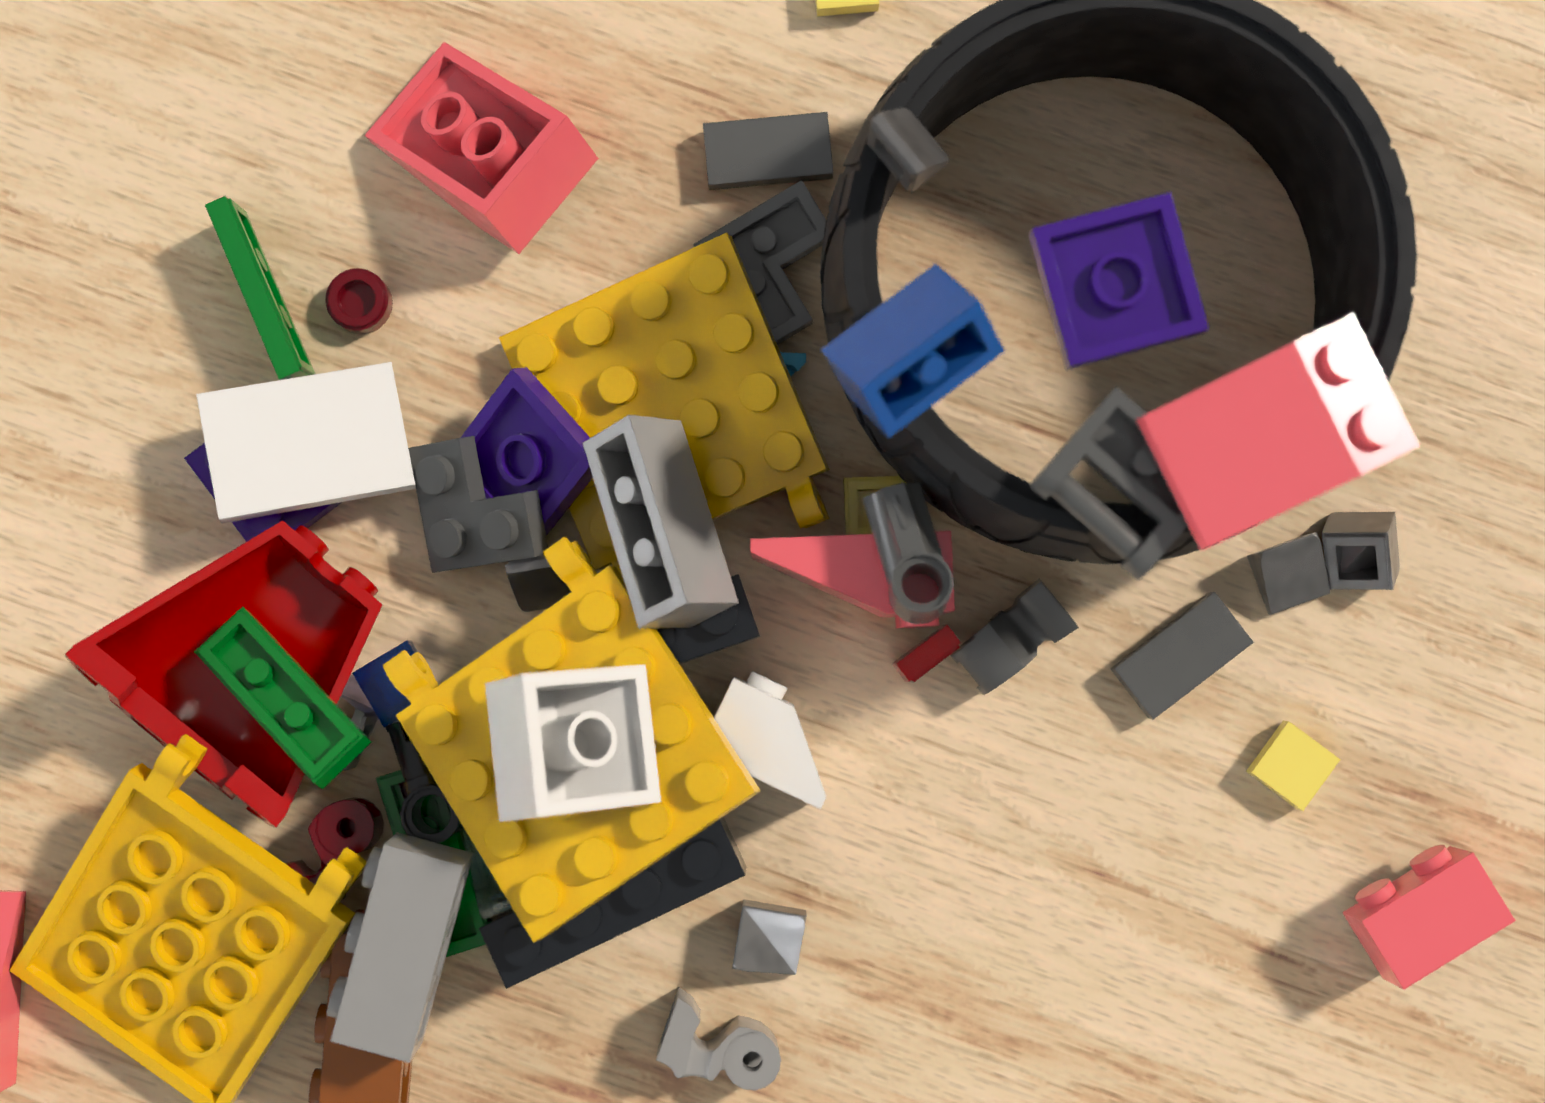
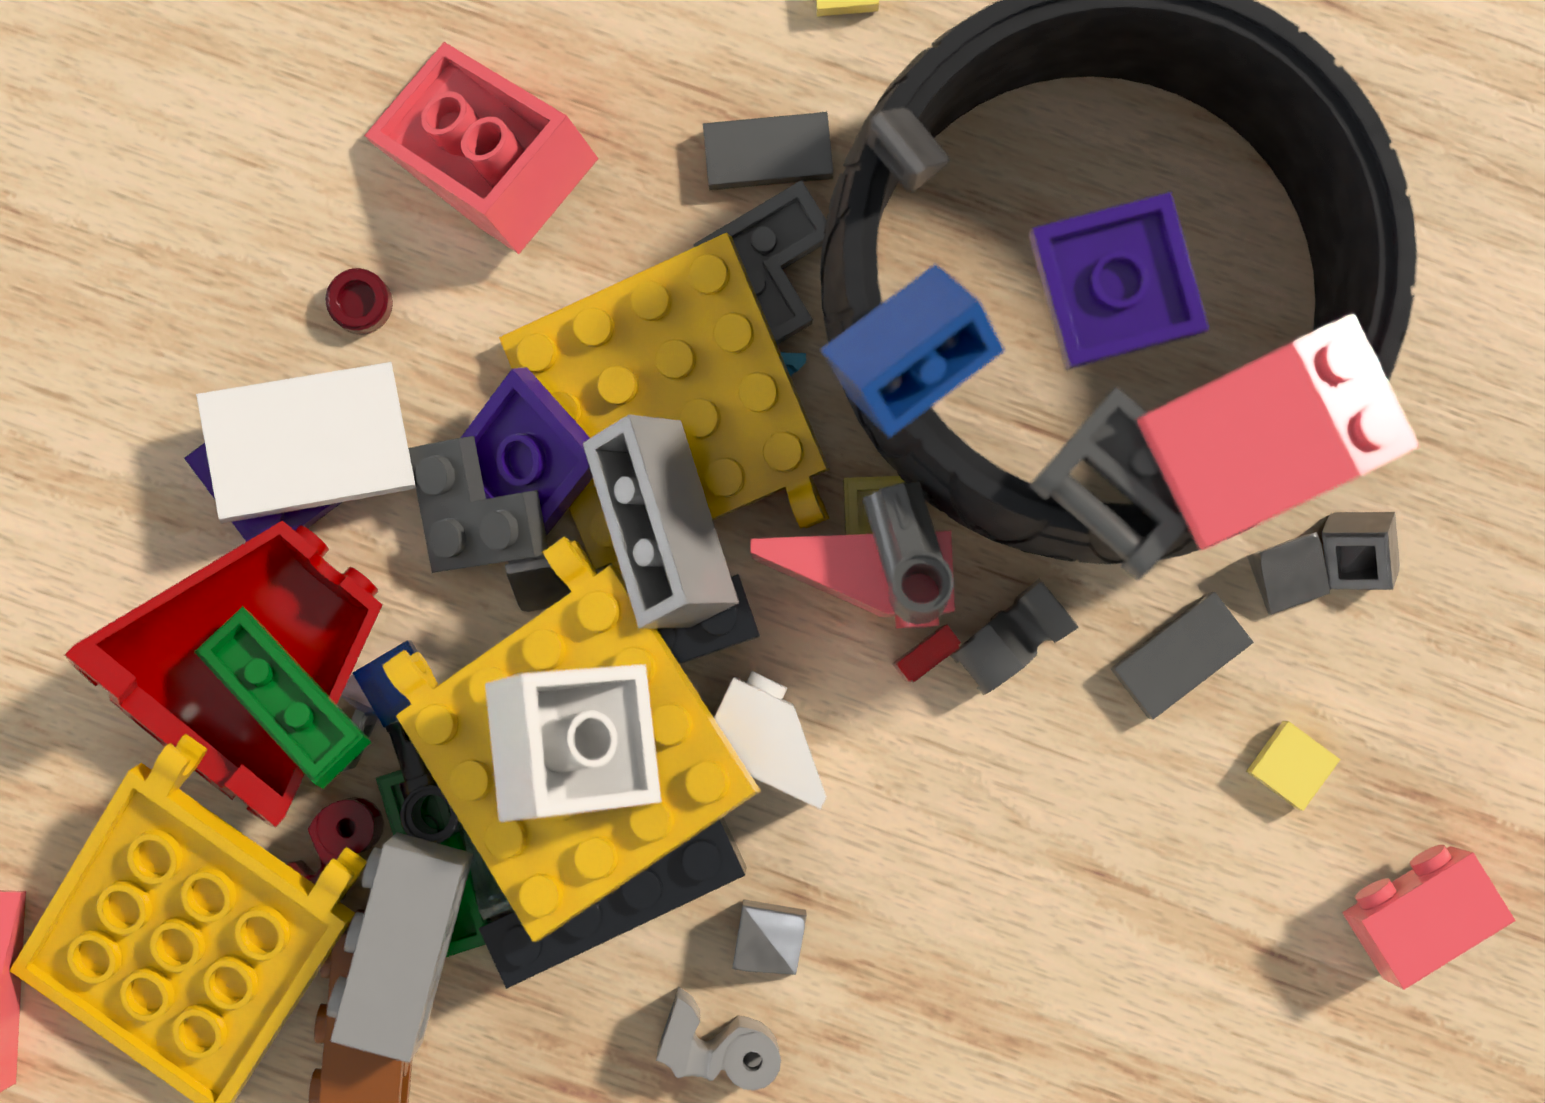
(259, 289): green tile -> none

